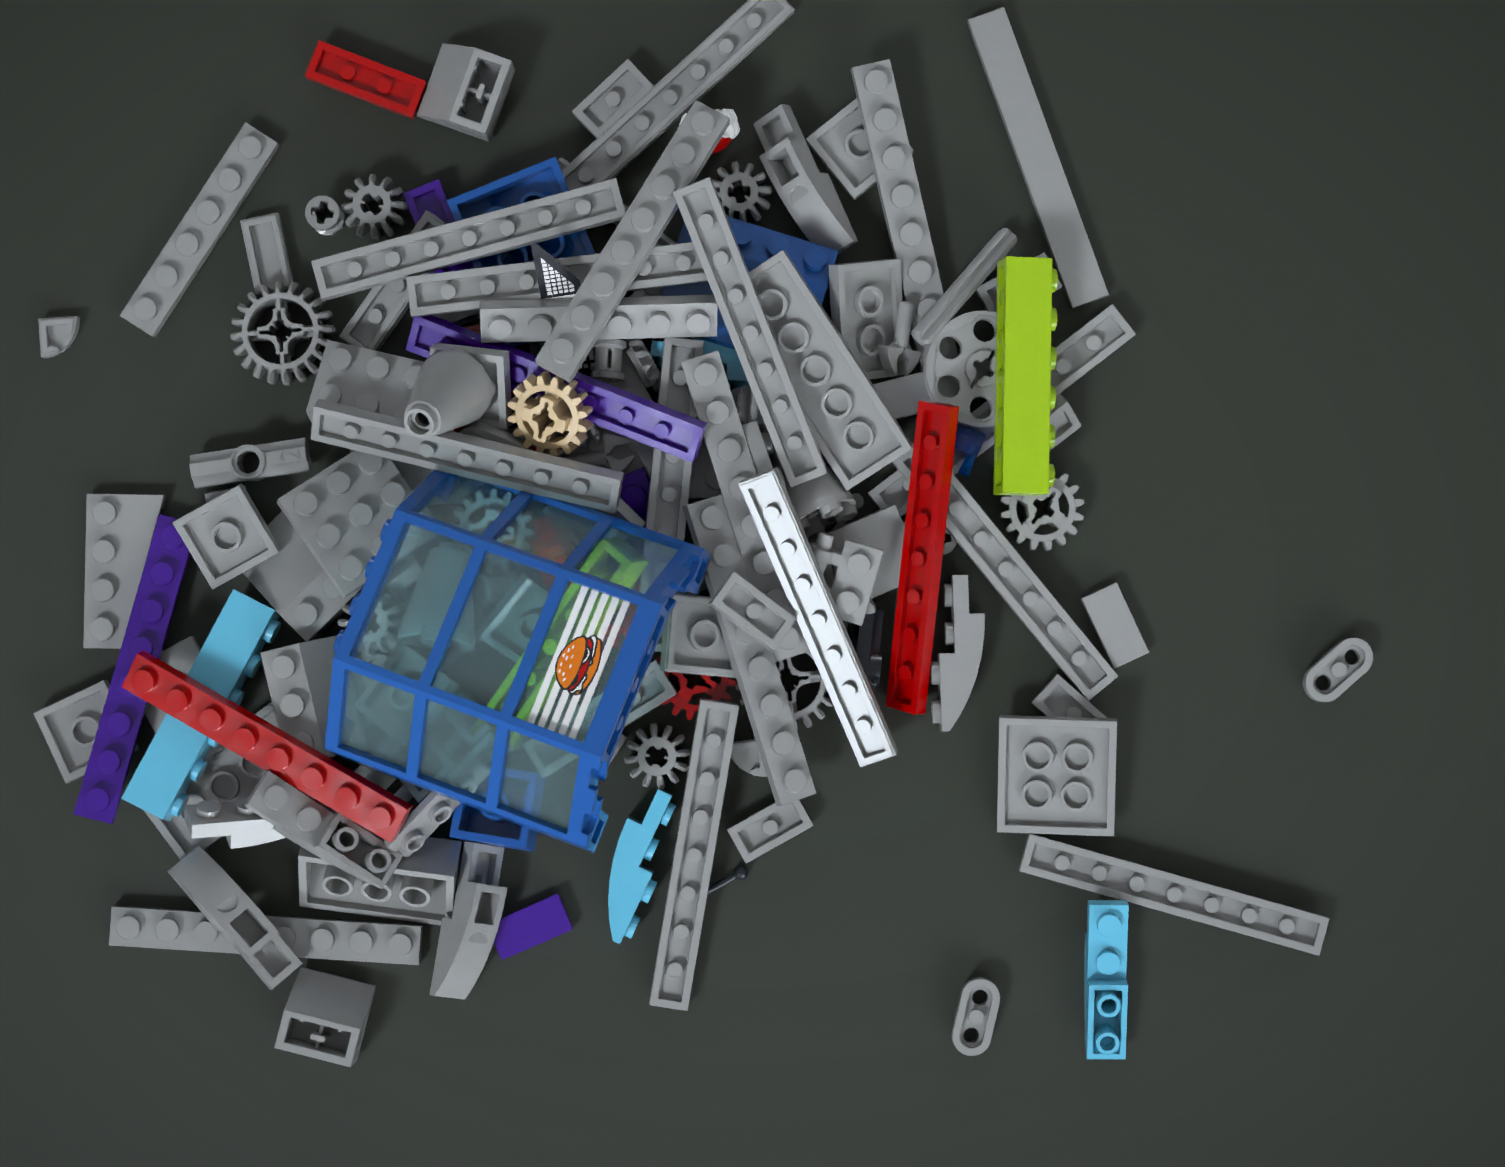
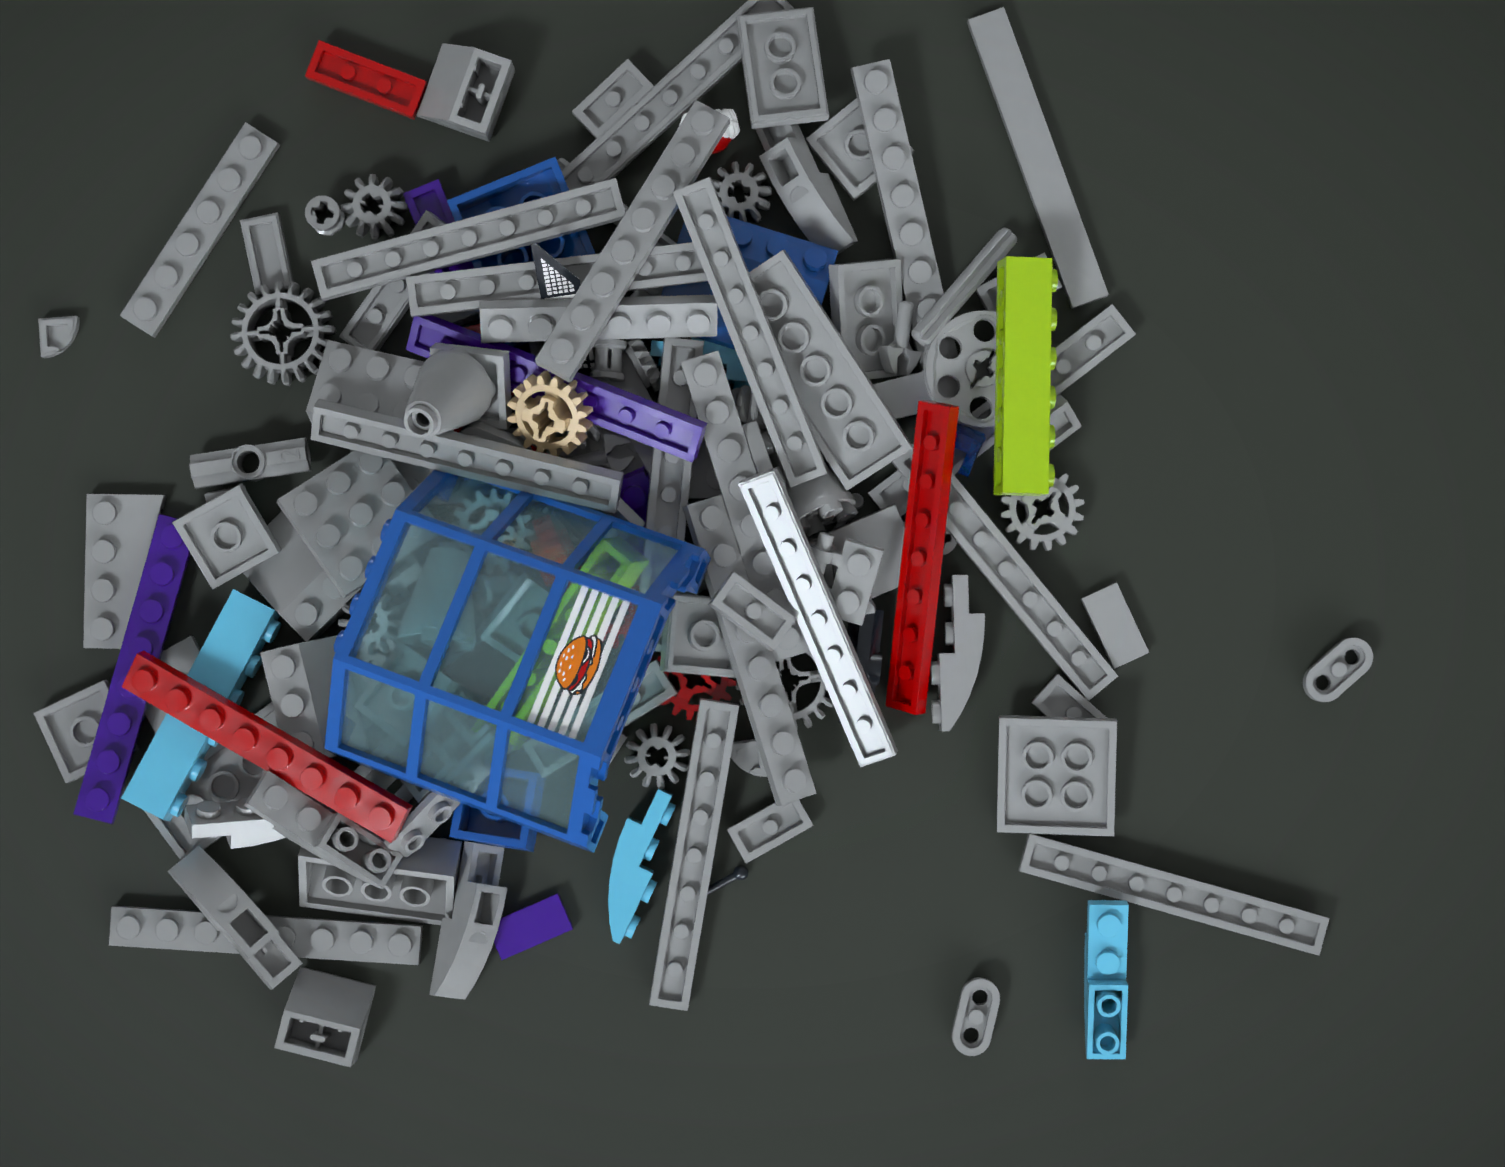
(782, 67): none -> light grey tile

